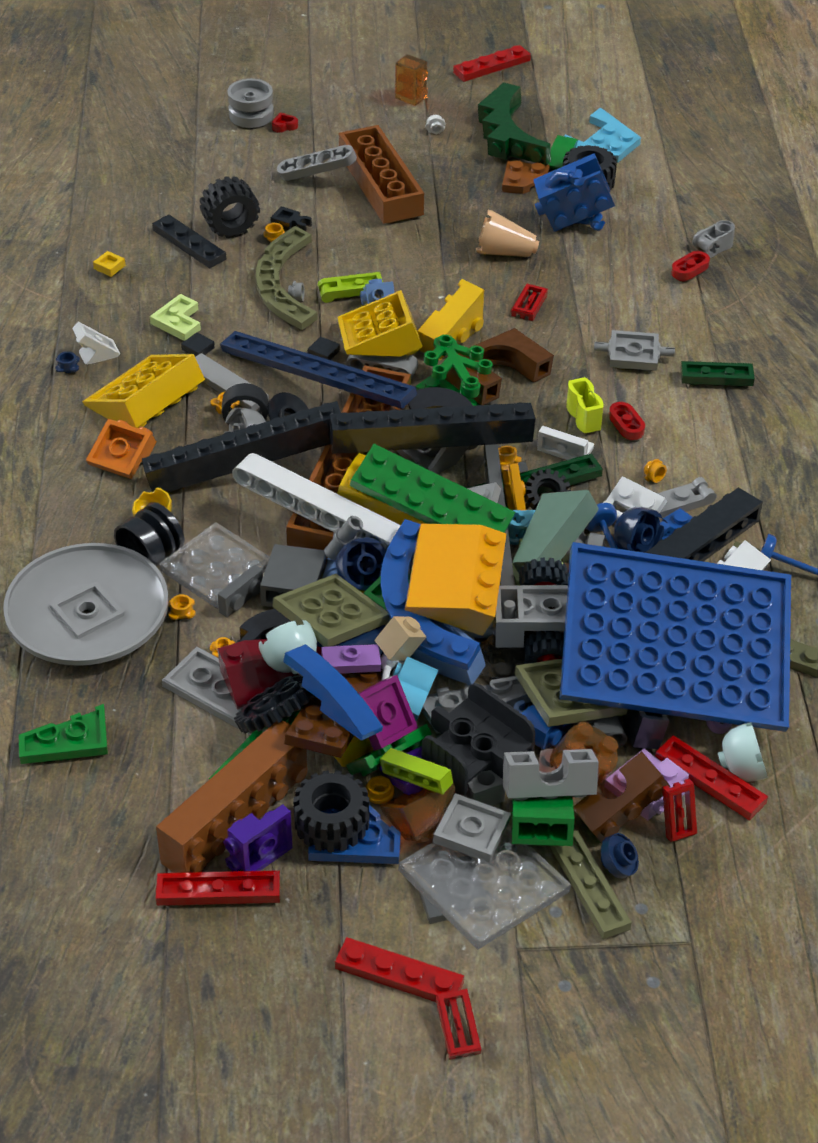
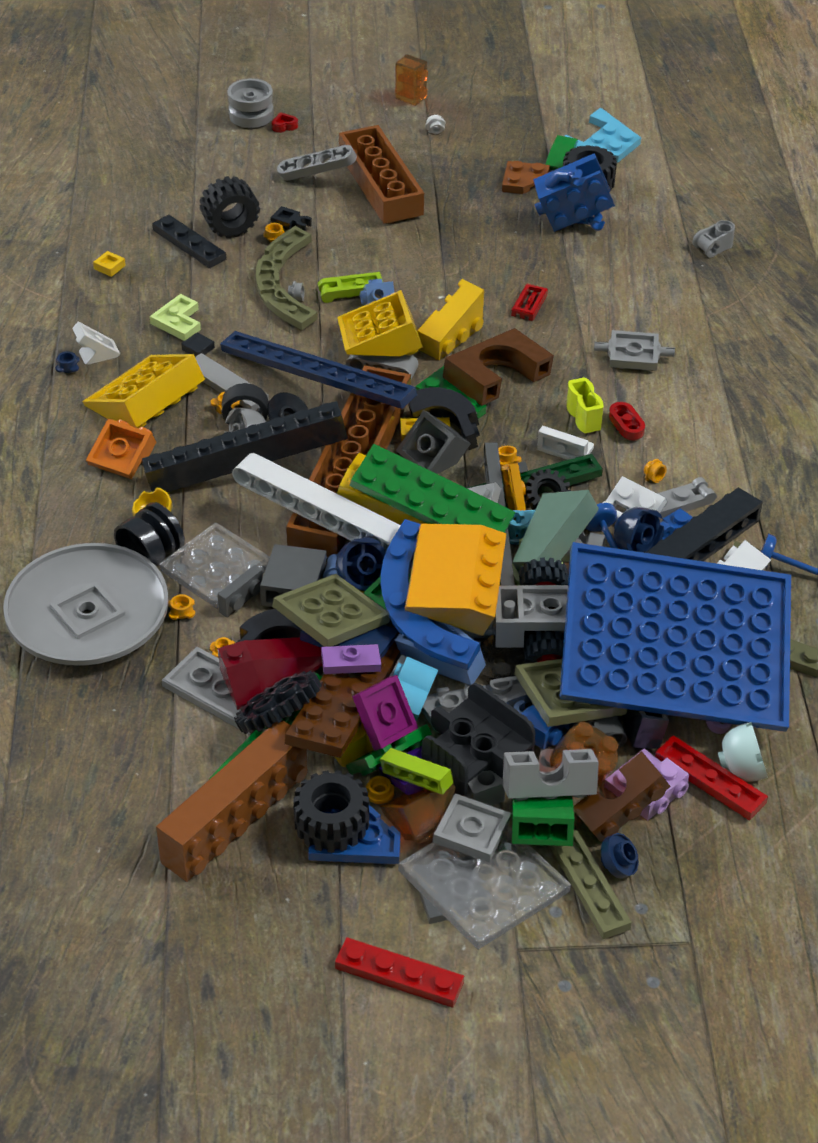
(75, 738): green wing -> none
(218, 888): red plate -> none
(260, 842): dark purple plate -> none
(285, 639): light aqua cylinder -> none
(324, 348): black tile -> none
(337, 695): blue slope -> none
(343, 536): light grey pin -> none
(387, 666): white hand -> none
(400, 638): tan brick -> none
(432, 427): black brick -> none
(447, 346): green plant -> none
(463, 1049): red tile -> none
(491, 63): red plate -> none
(502, 133): dark green arch -> none
(505, 238): light nougat cone -> none
(670, 814): red tile -> none
(690, 265): red plate -> none
(717, 373): dark green plate -> none

